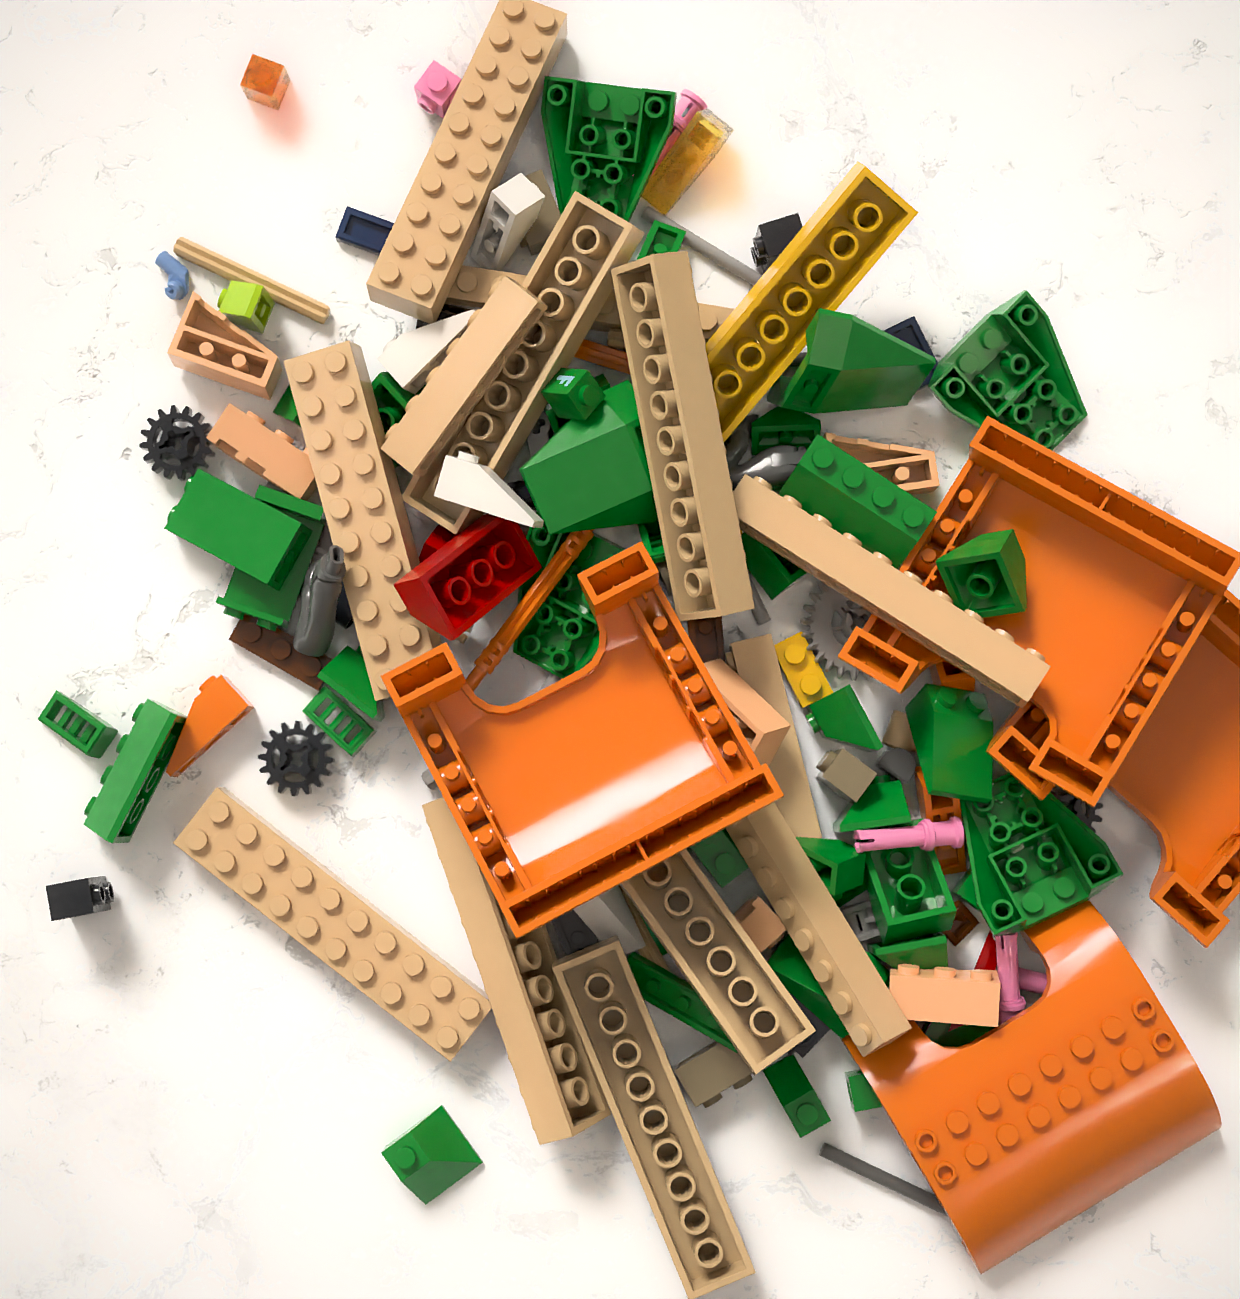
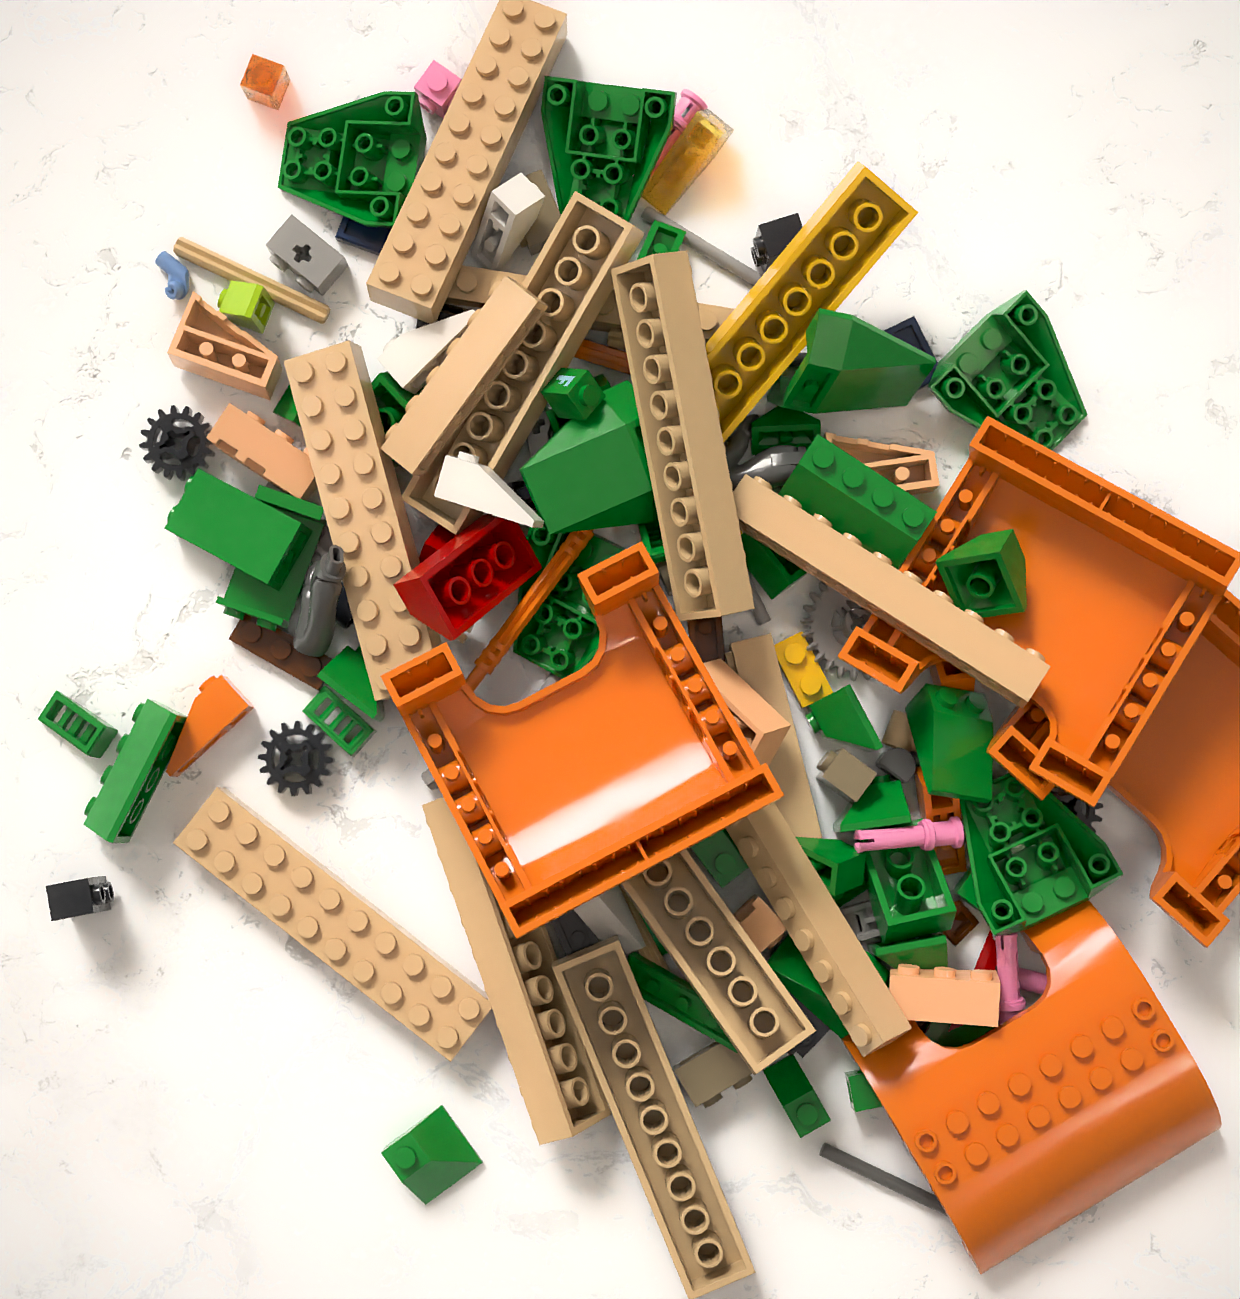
(296, 239): none -> light grey brick
(357, 157): none -> green wedge

